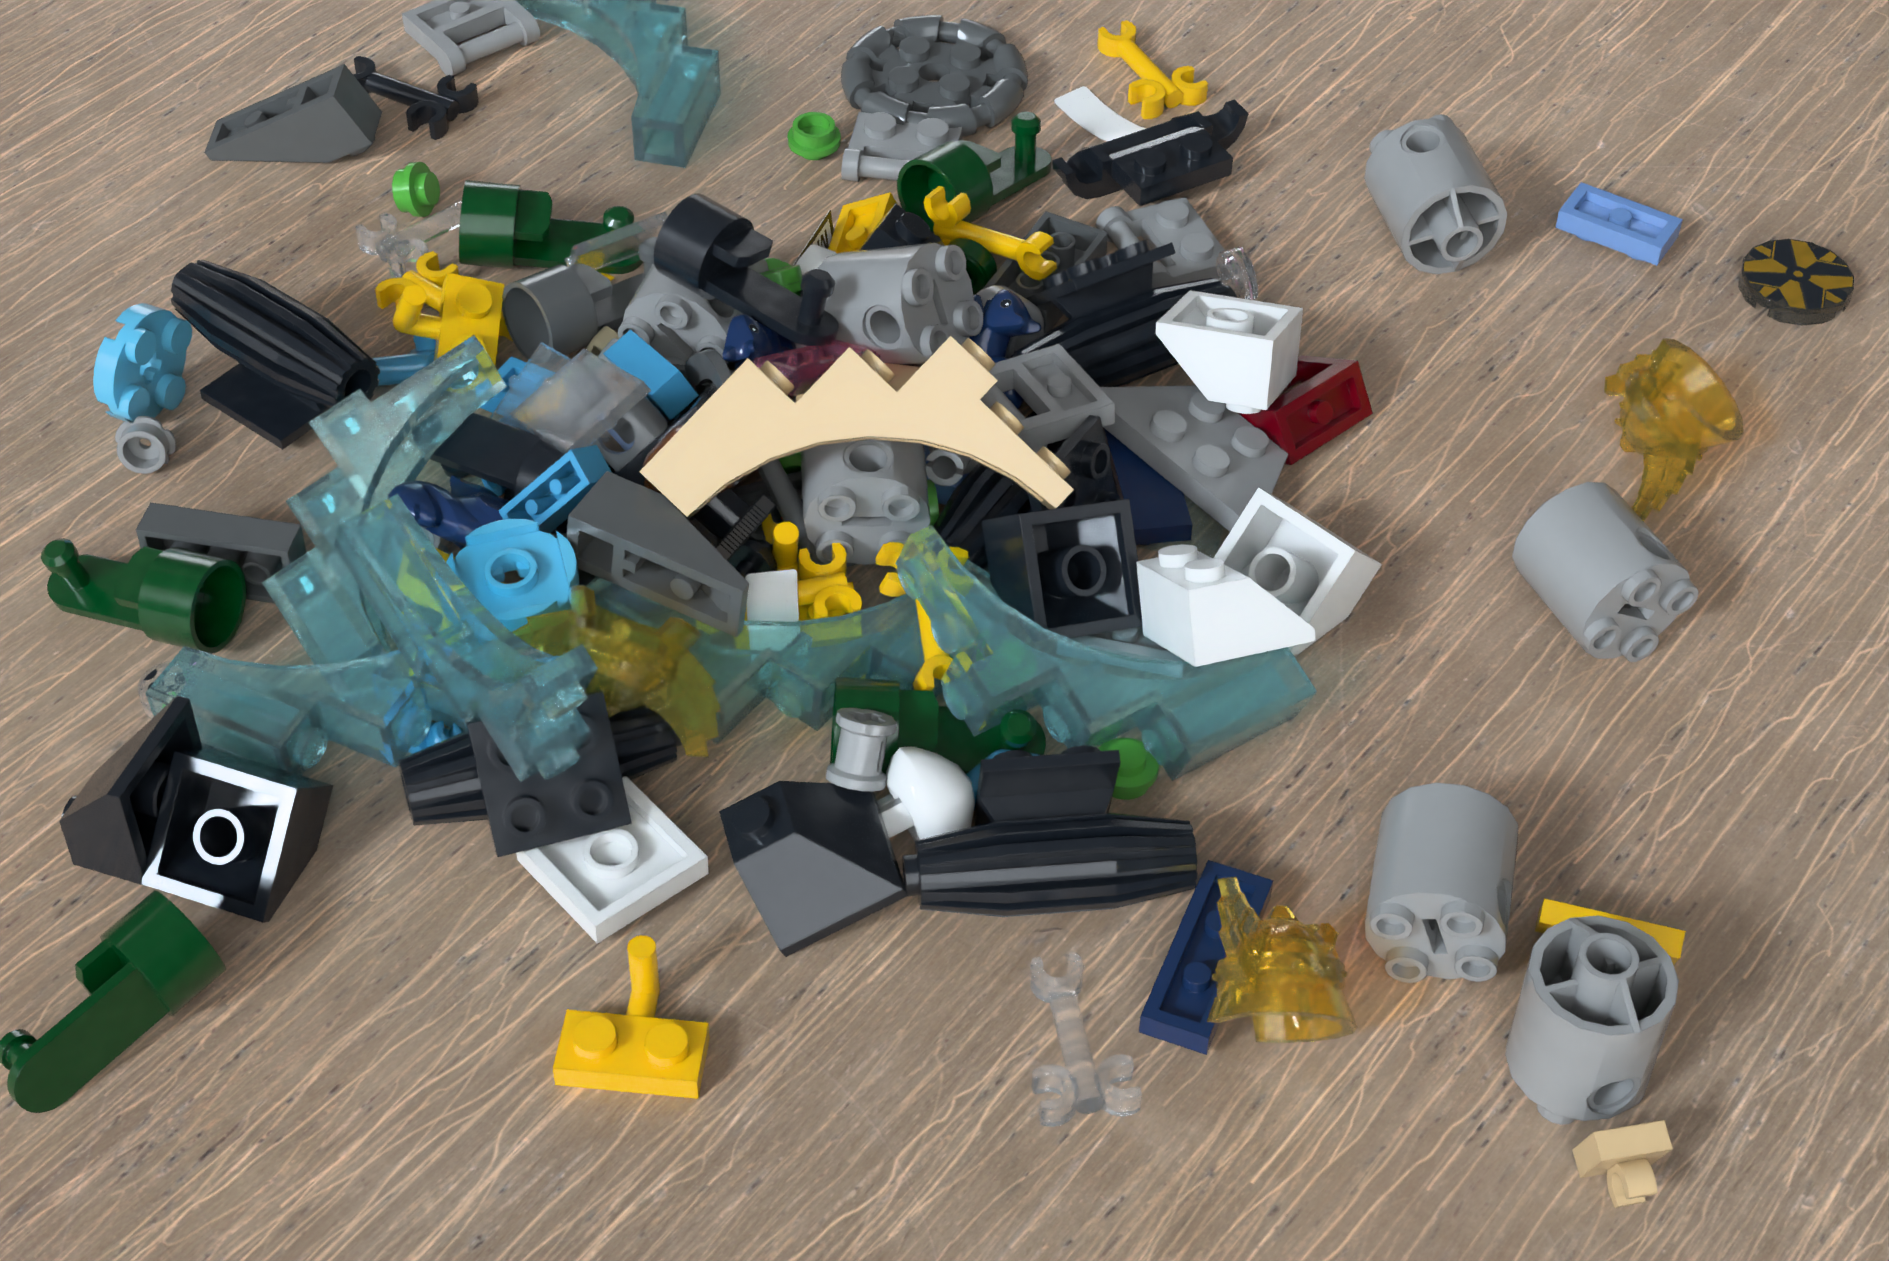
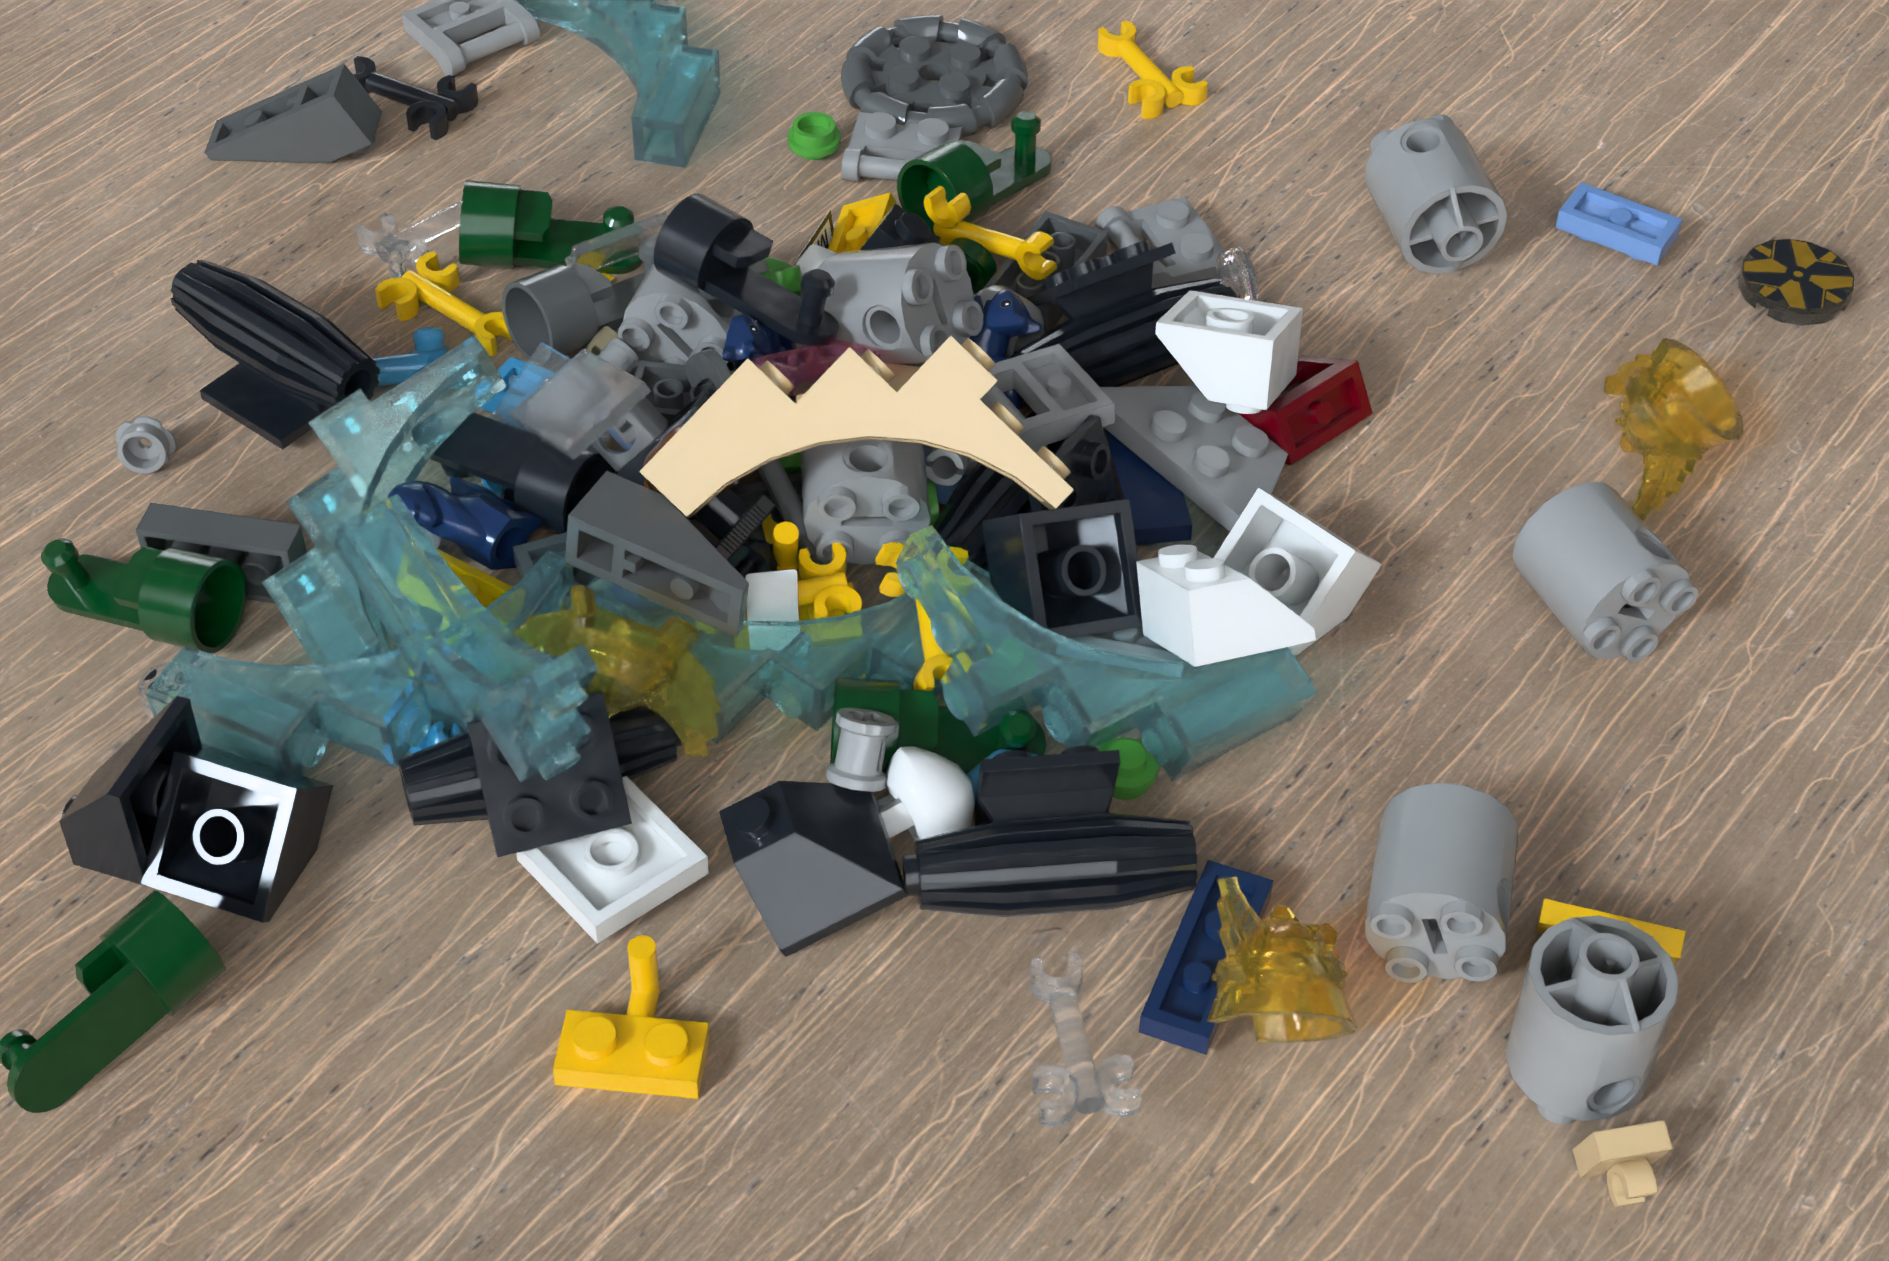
(143, 364): medium azure plate -> none
(415, 189): bright green plate -> none
(466, 309): yellow plate -> none
(519, 545): medium azure plate -> none
(558, 489): dark azure piece -> none
(668, 386): dark azure piece -> none
(1094, 115): white sticker -> none
(1158, 158): black plate -> none

